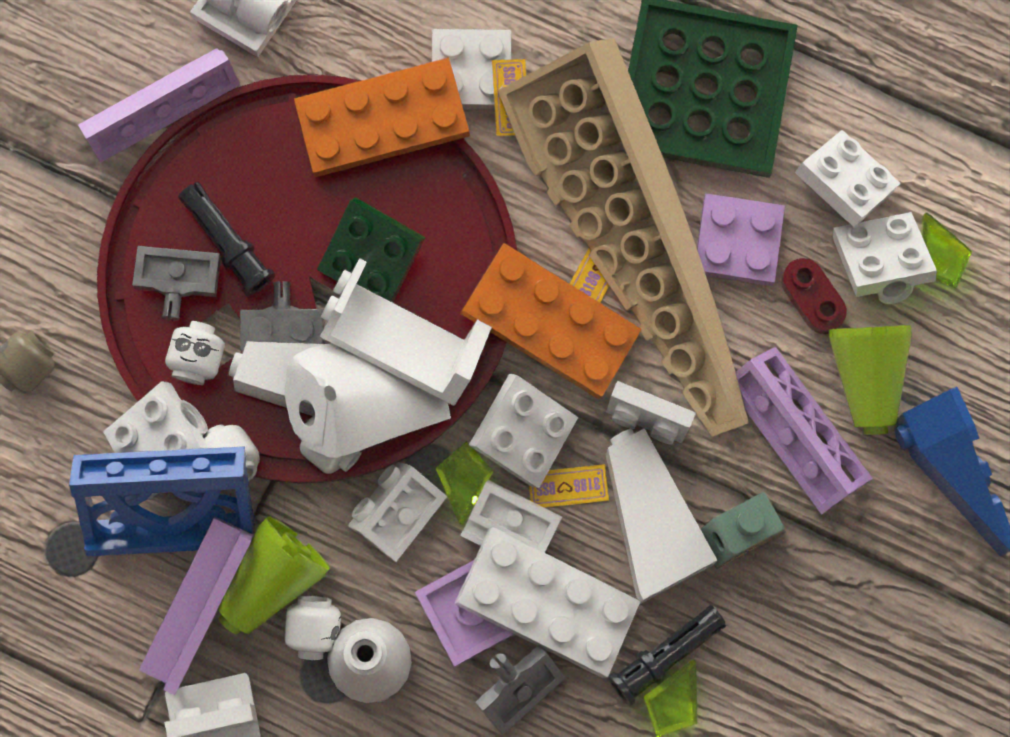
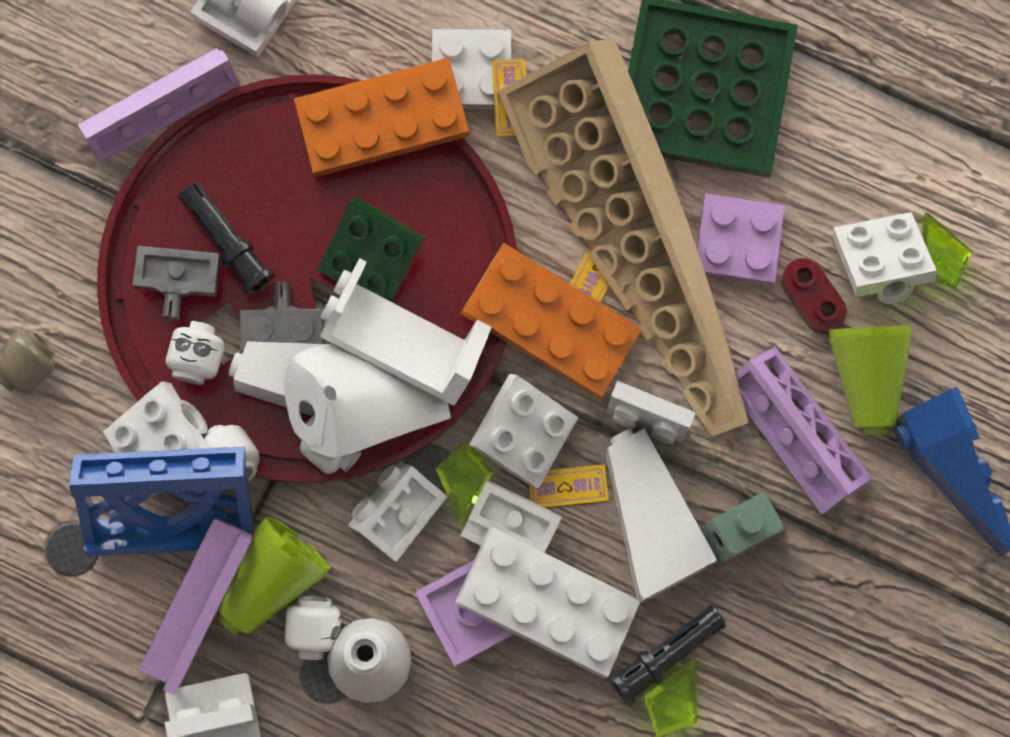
(519, 687): flat silver plate -> none
(847, 178): white plate -> none

